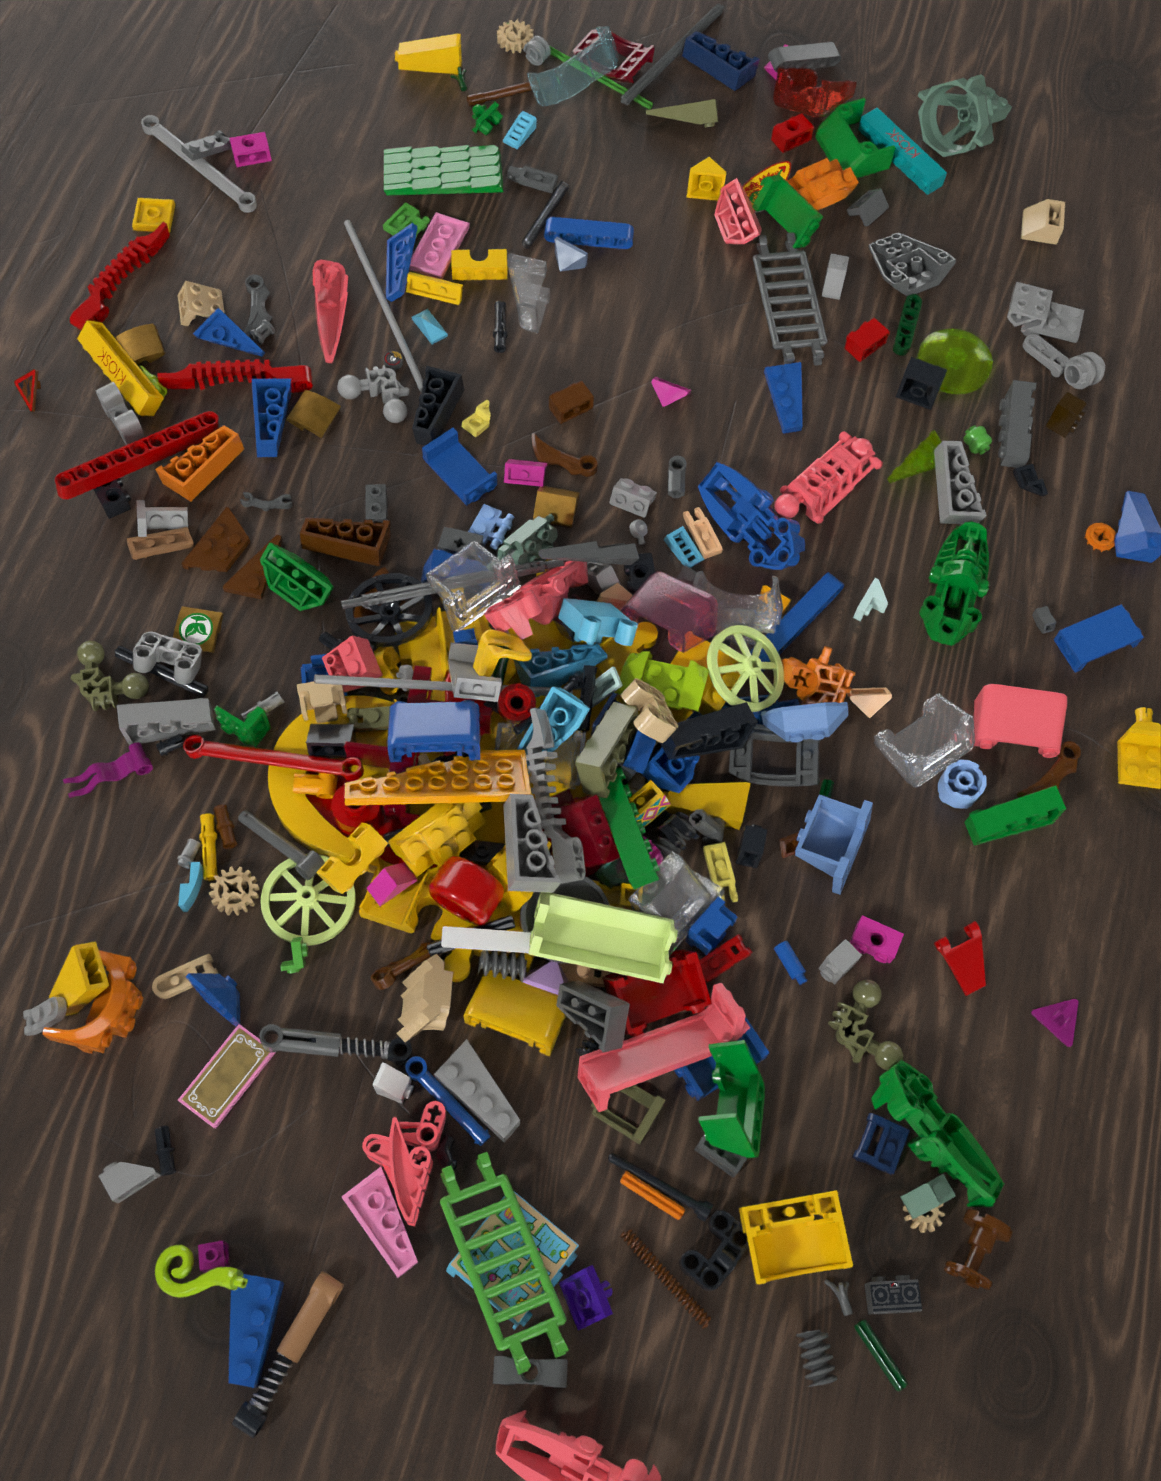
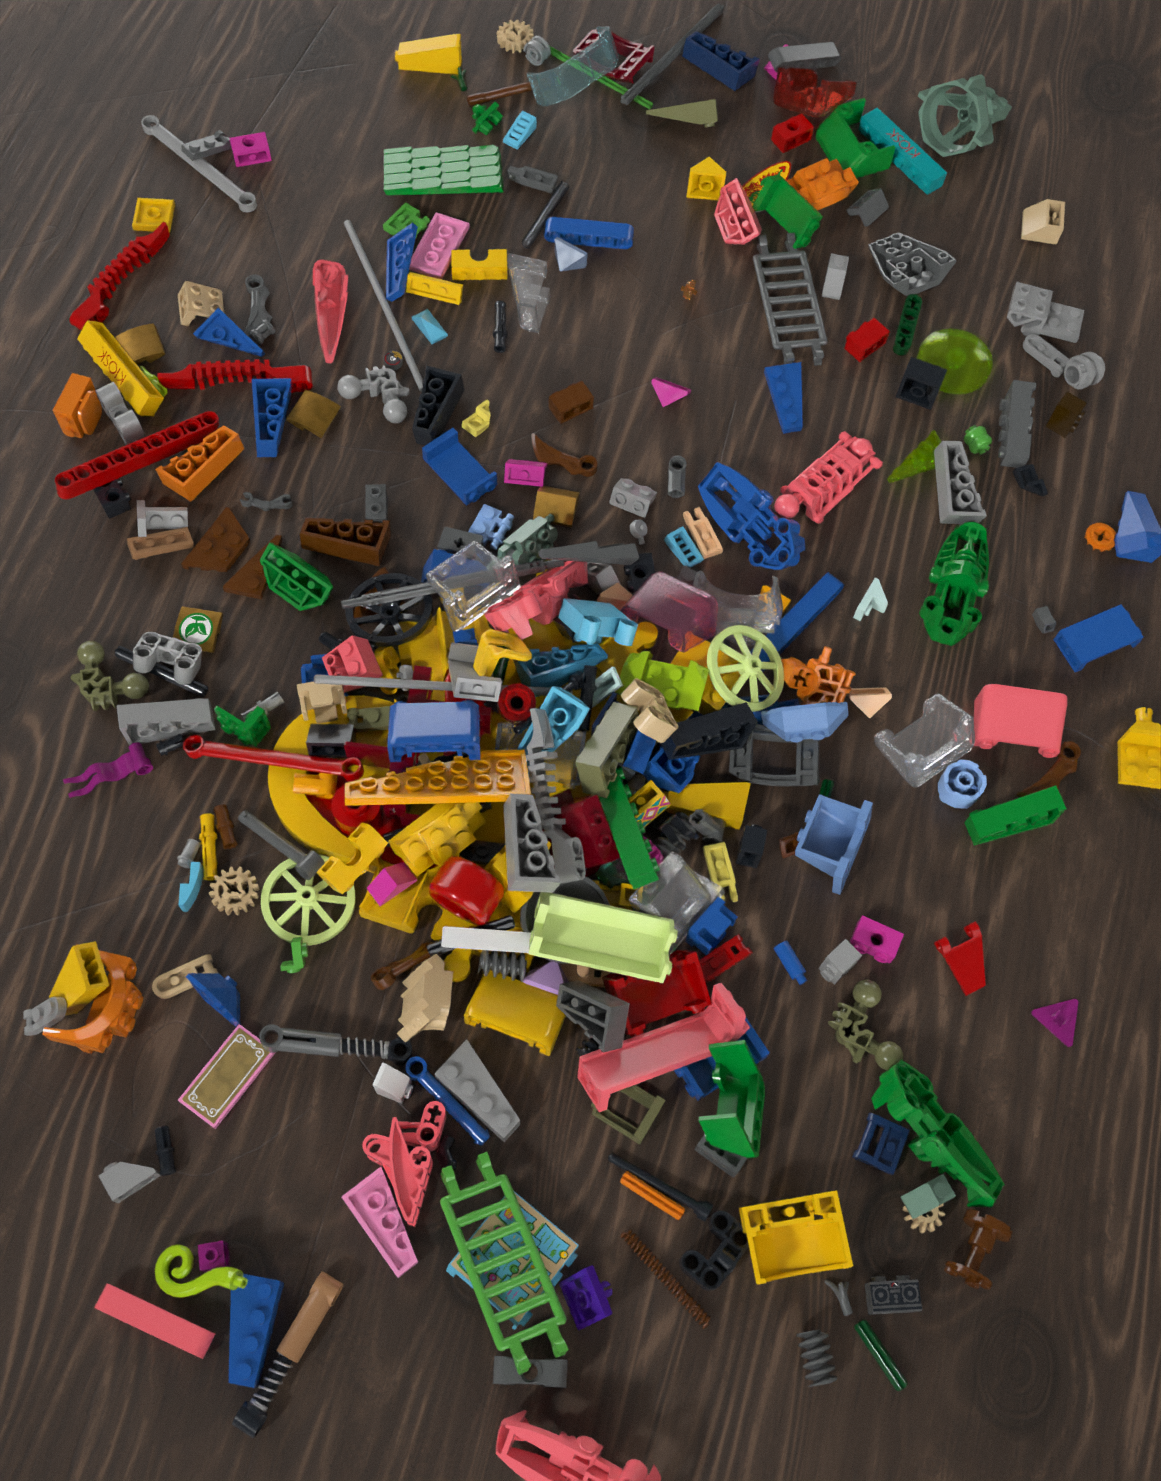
(27, 387): piece -> none
(78, 407): none -> orange brick
(155, 1320): none -> coral beam
(689, 289): none -> clear orange piece

